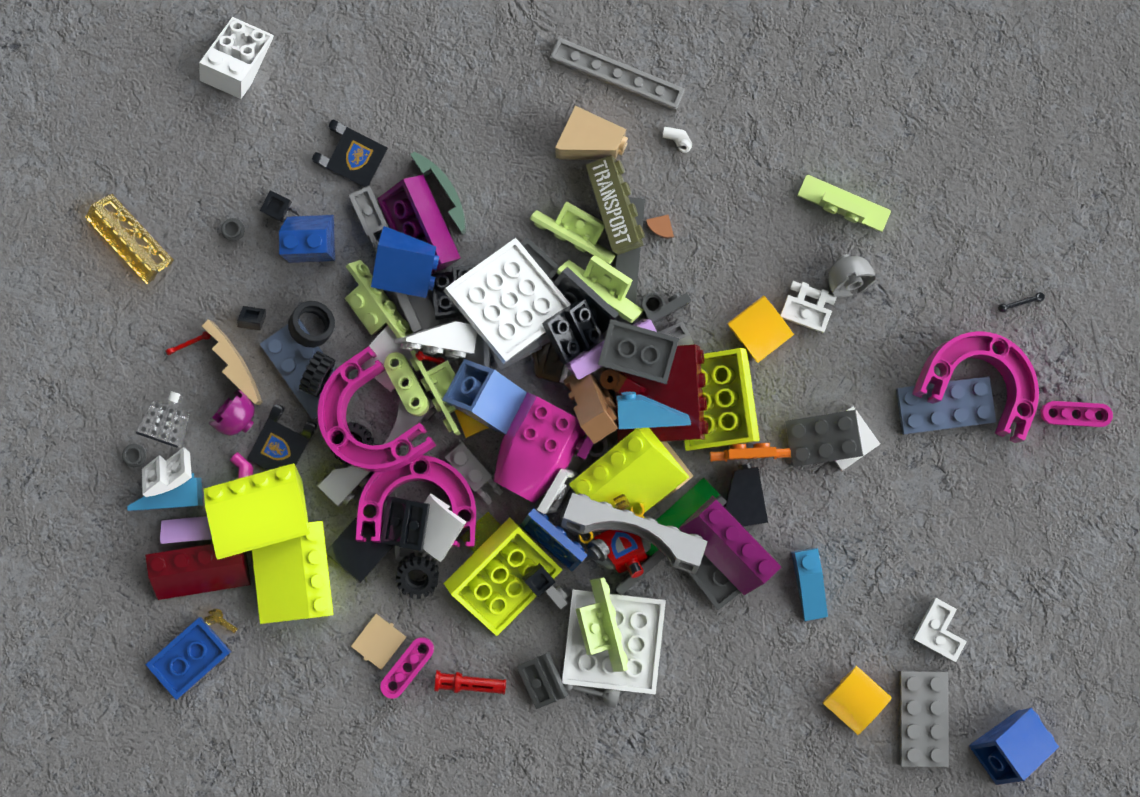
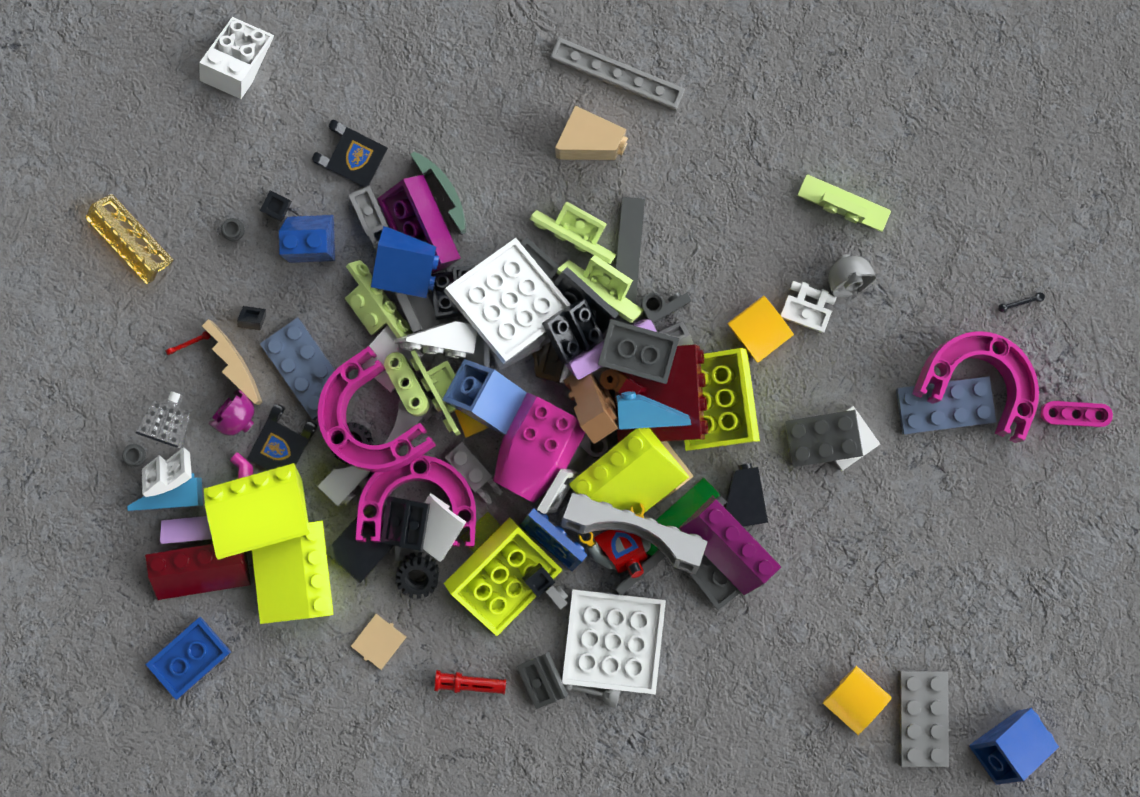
(217, 617): clear yellow hand -> none
(317, 373): black tyre -> none
(322, 312): black tyre -> none
(400, 675): dark pink plate -> none
(420, 356): red hinge -> none
(584, 447): magenta plate -> none
(598, 549): dark grey plate -> none
(600, 627): yellowish green bracket -> none
(615, 205): olive brick -> none
(621, 502): clear yellow hand -> none
(661, 226): nougat tile -> none
(680, 138): white arm -> none
(759, 450): orange plate -> none
(810, 583): dark azure slope -> none
(933, 631): white plate -> none

